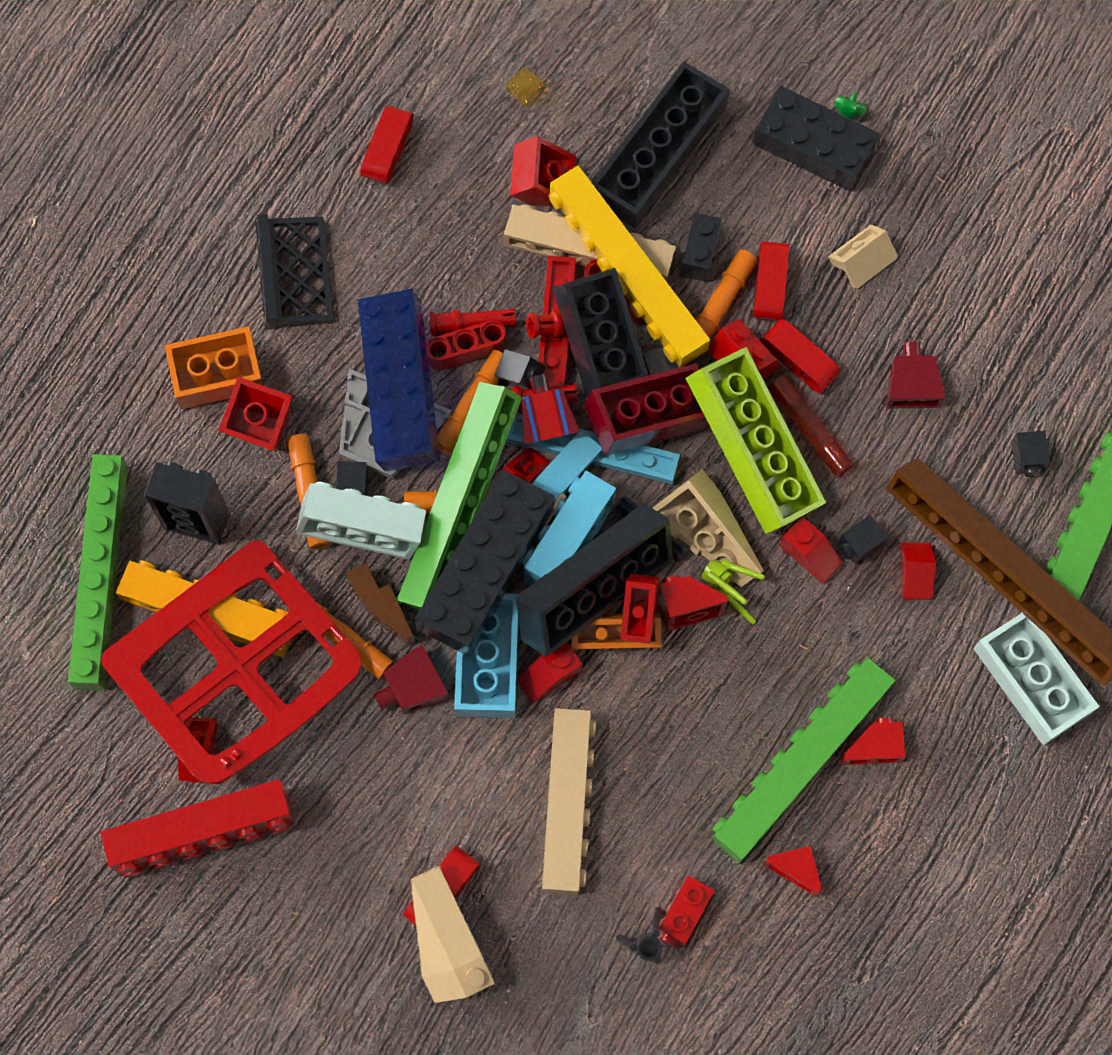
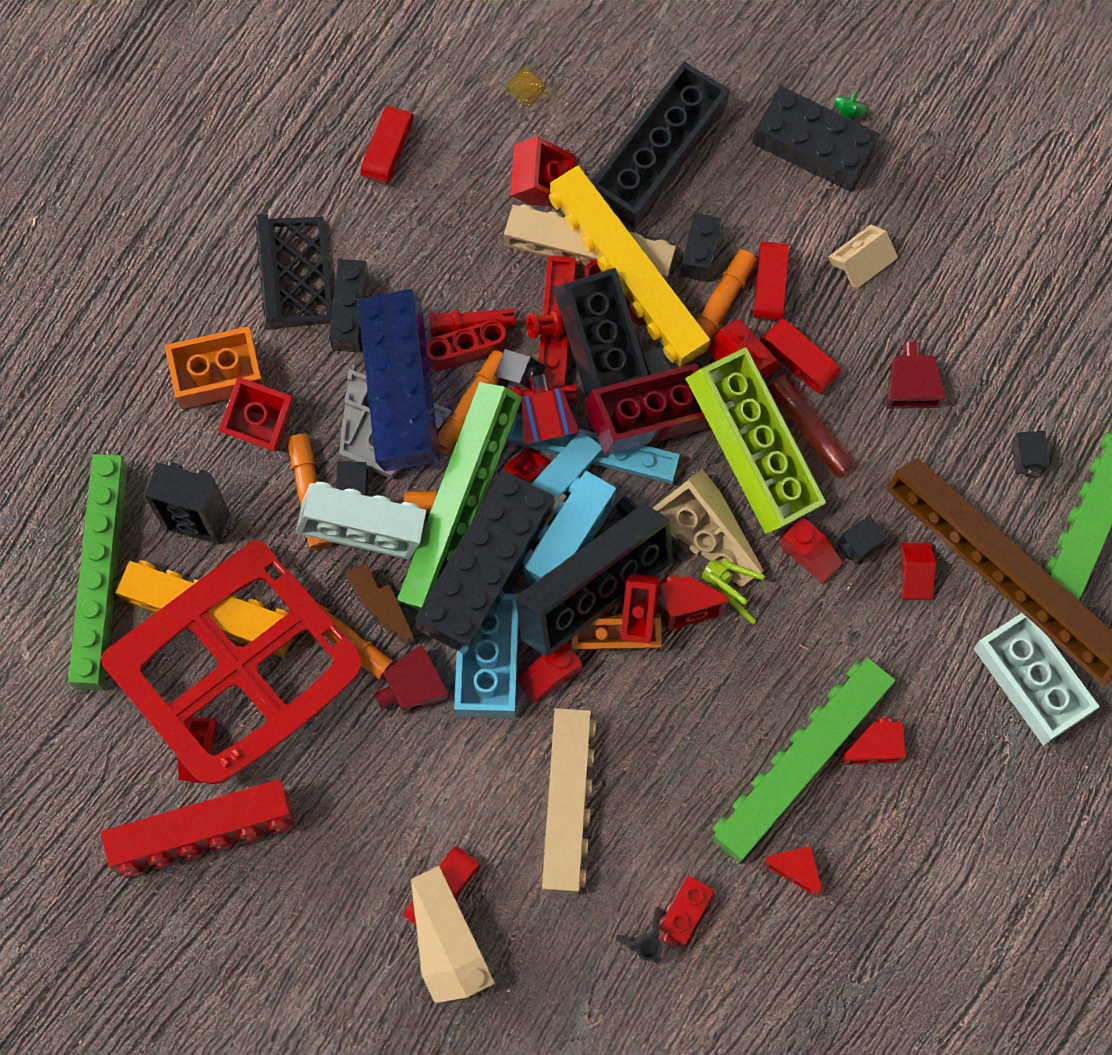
(345, 324): none -> black brick

